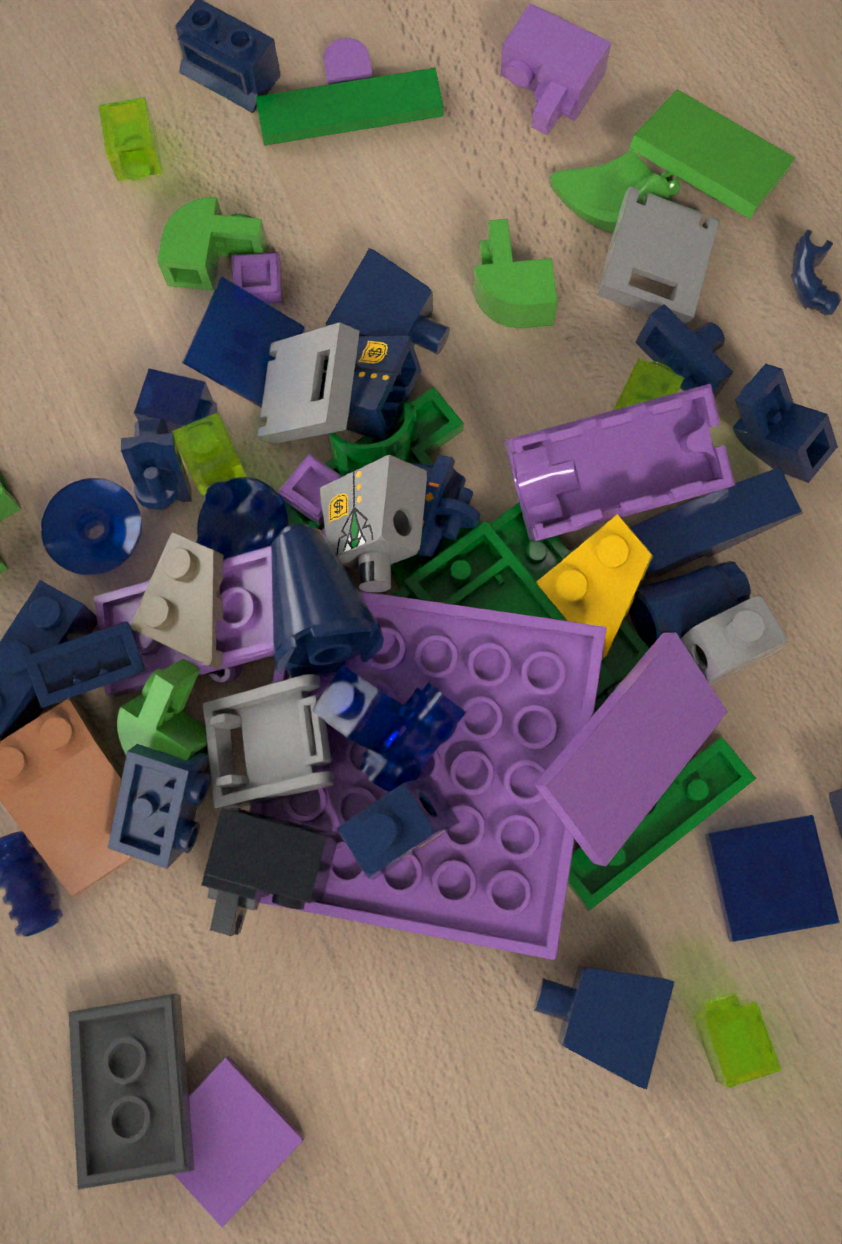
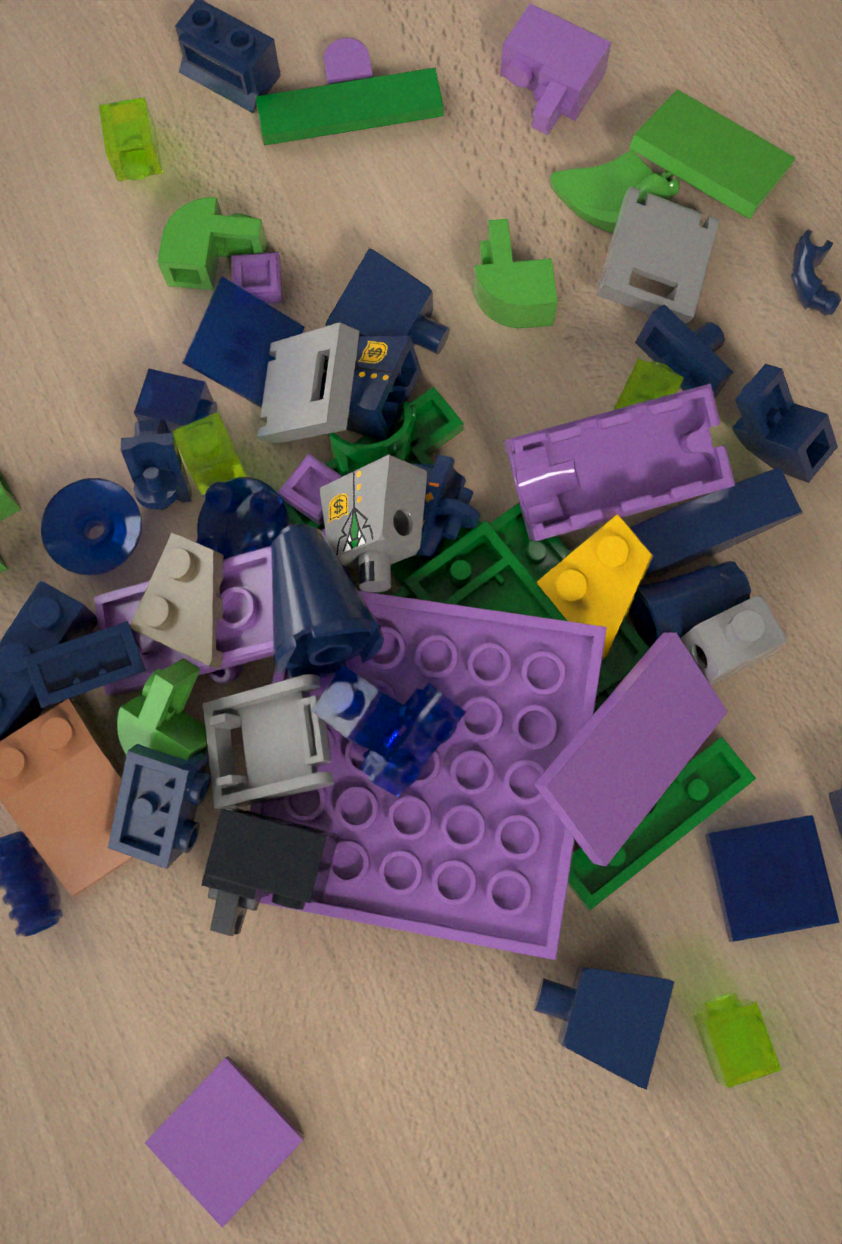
(130, 1091): dark grey tile -> none
(397, 826): dark blue torso -> none

